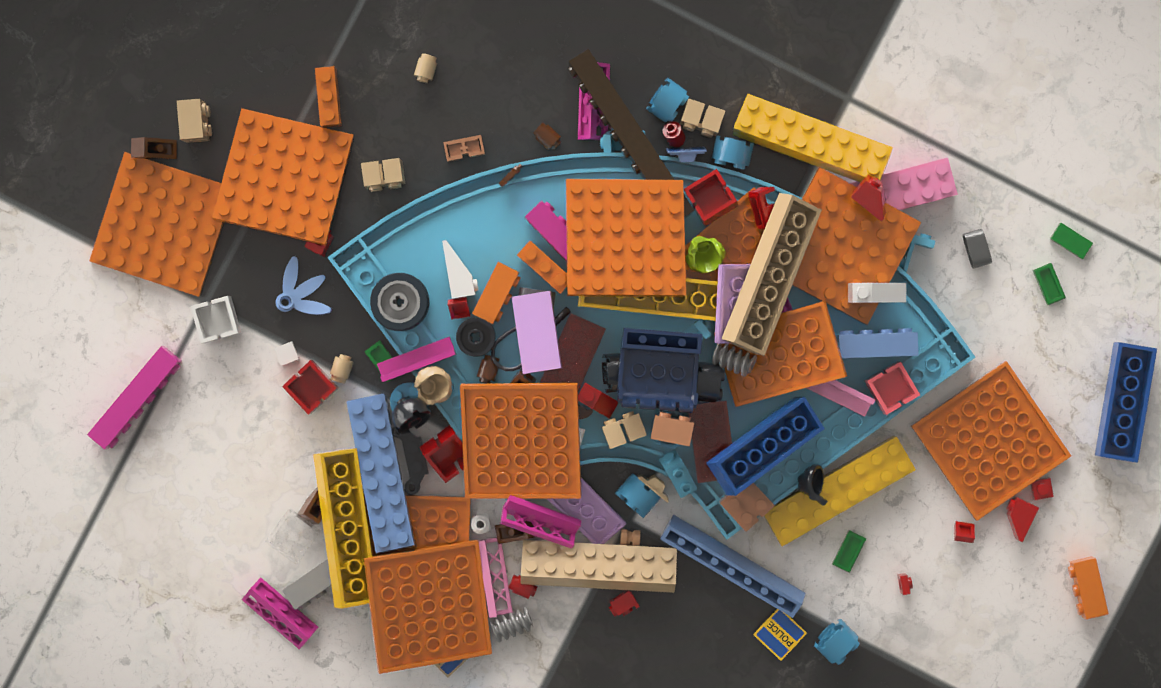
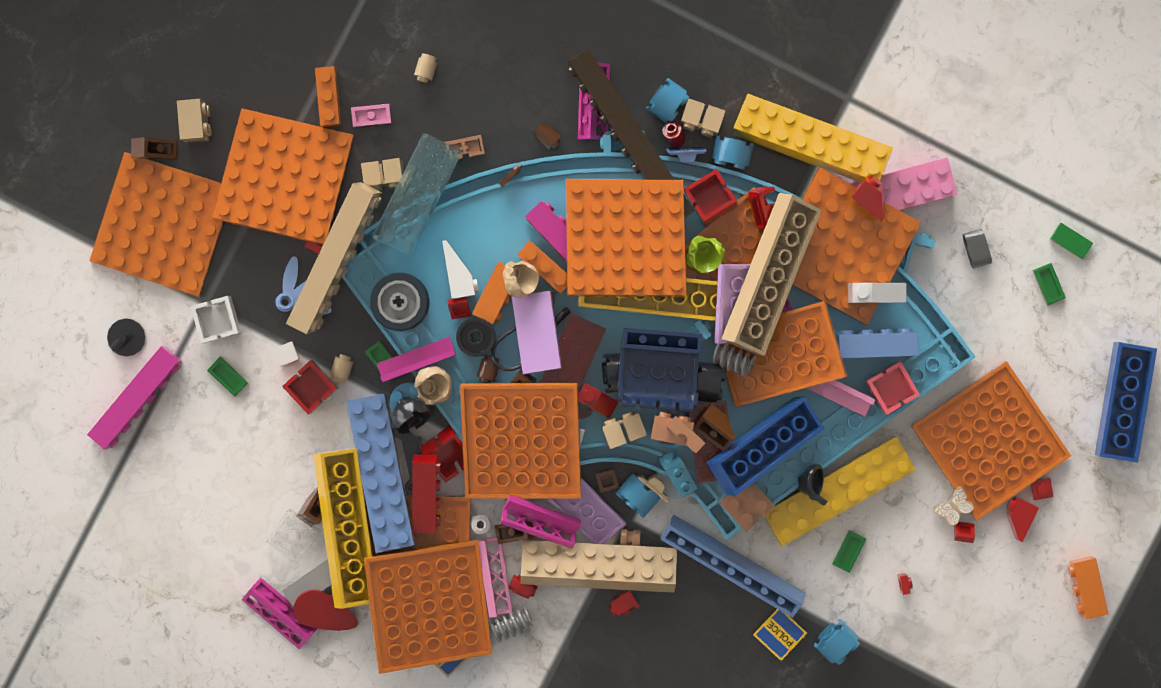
(126, 337): none -> black shield
(227, 376): none -> green tile
(317, 610): none -> red shield
(334, 258): none -> tan brick
(371, 115): none -> bright pink plate
(417, 194): none -> clear light blue brick
(425, 493): none -> red brick
(520, 279): none -> tan hair
(607, 480): none -> reddish brown brick
(681, 430): none -> nougat piece
(716, 428): none -> reddish brown slope
(954, 507): none -> tan animal

